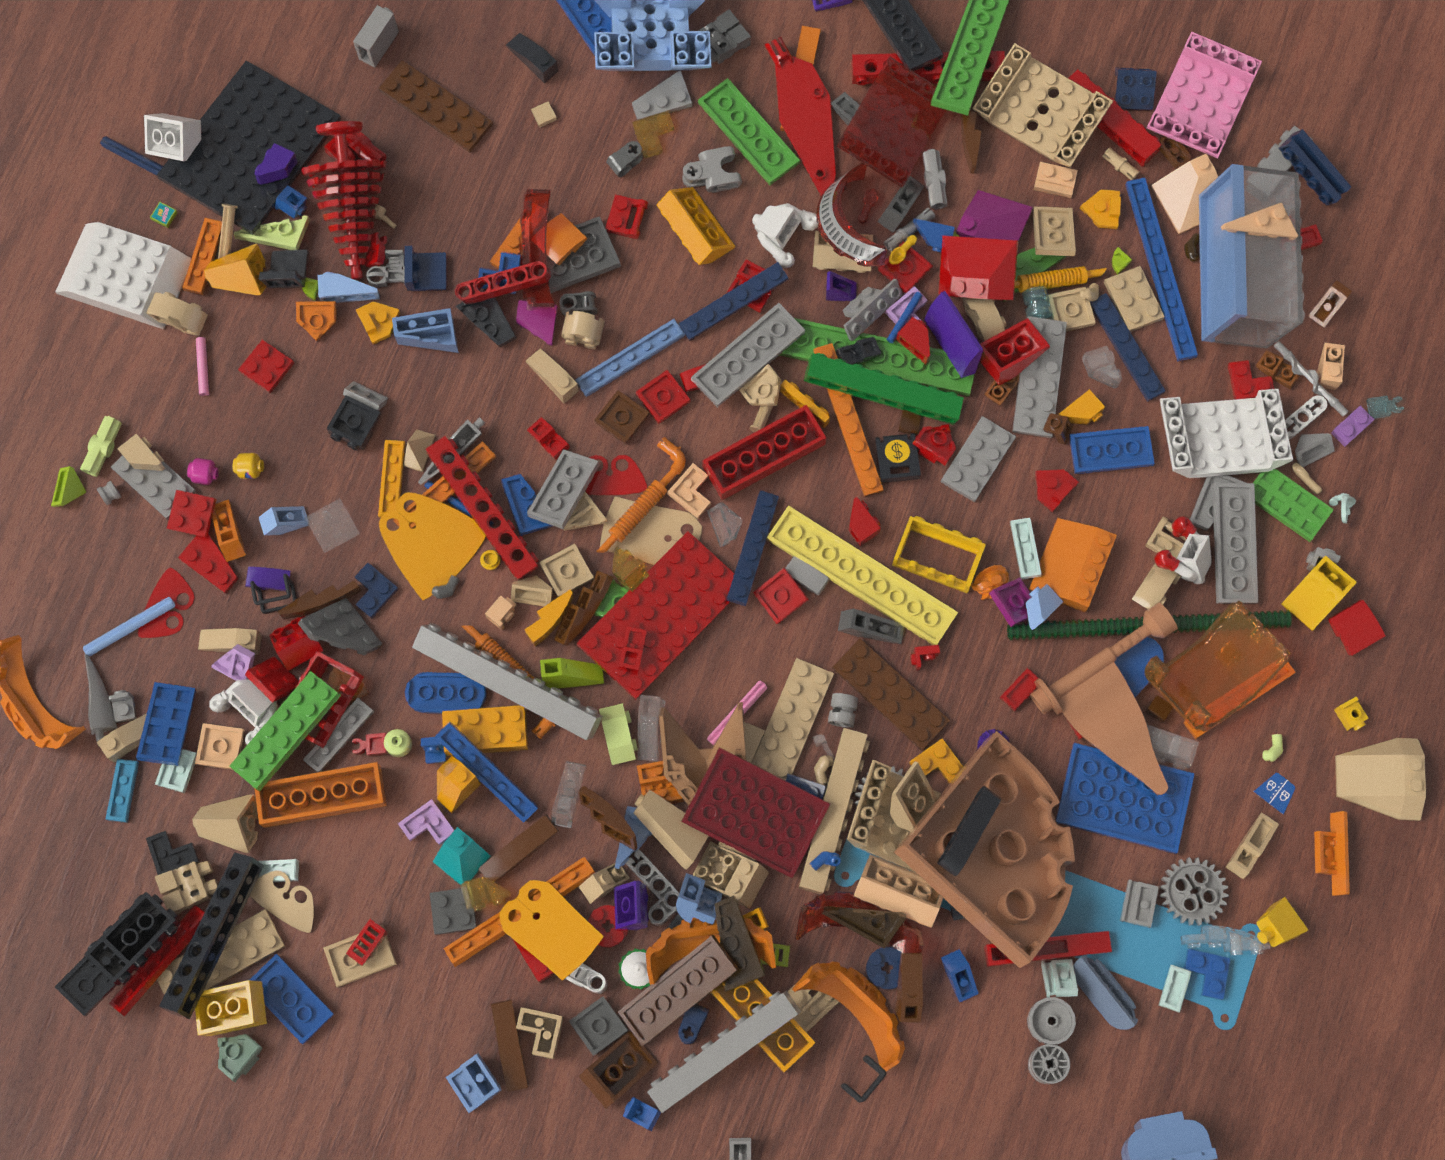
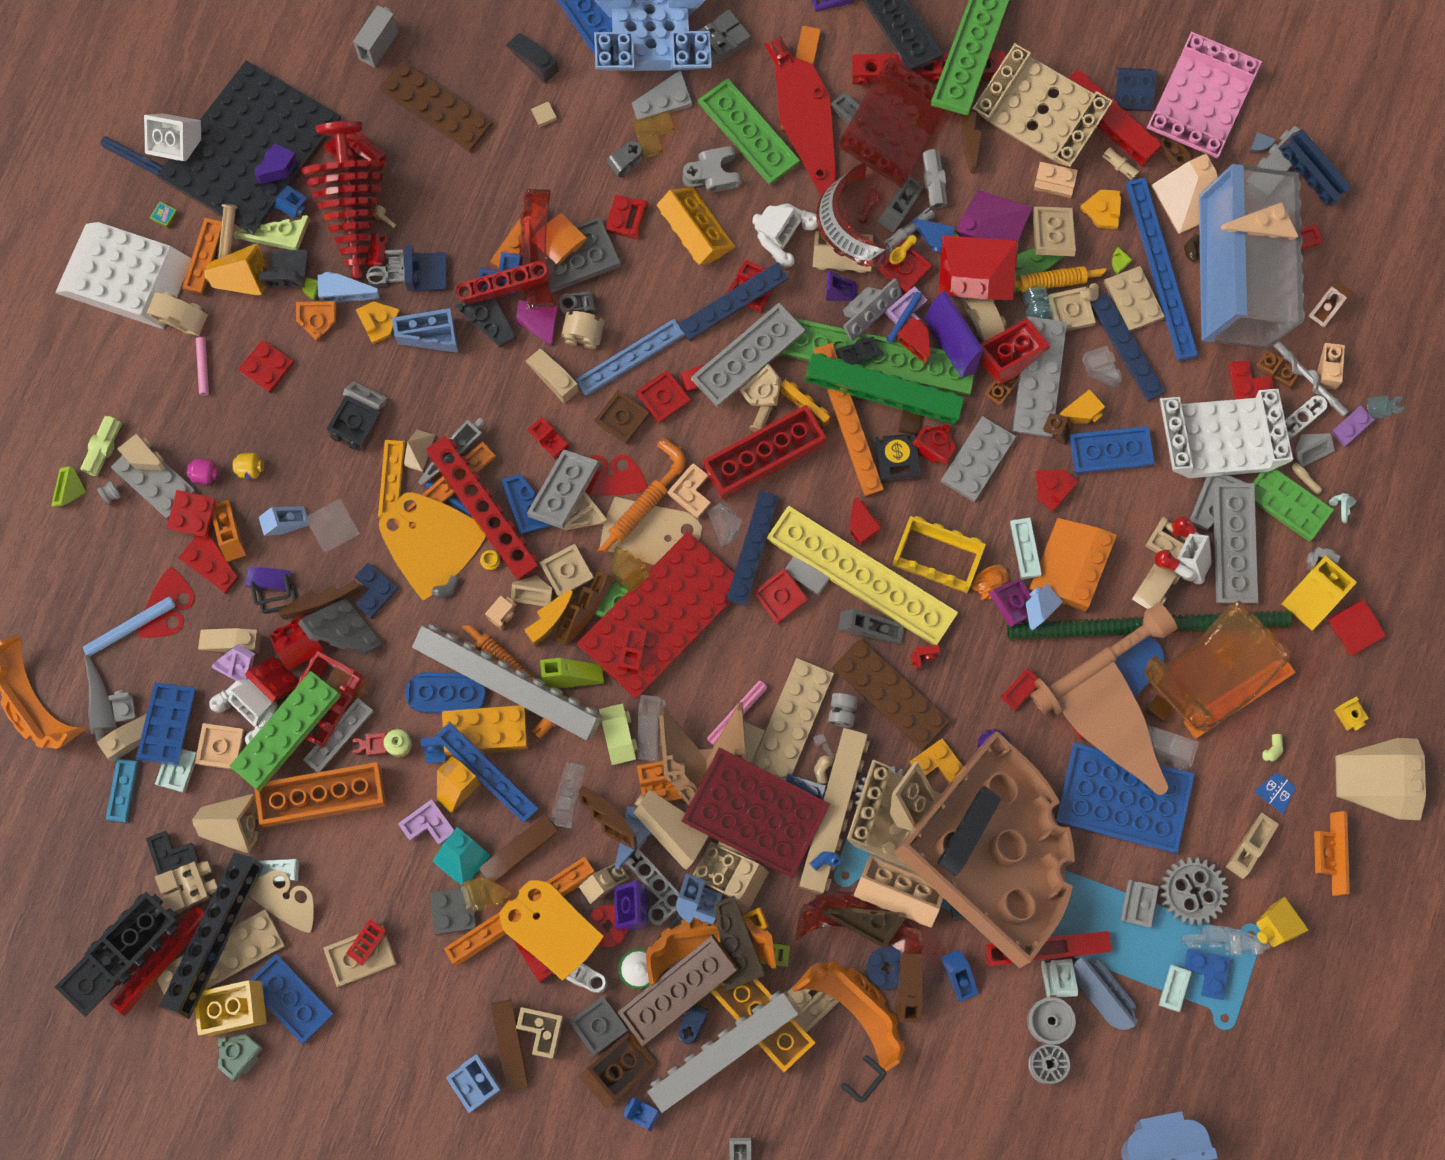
(1261, 143): none -> sand blue tile

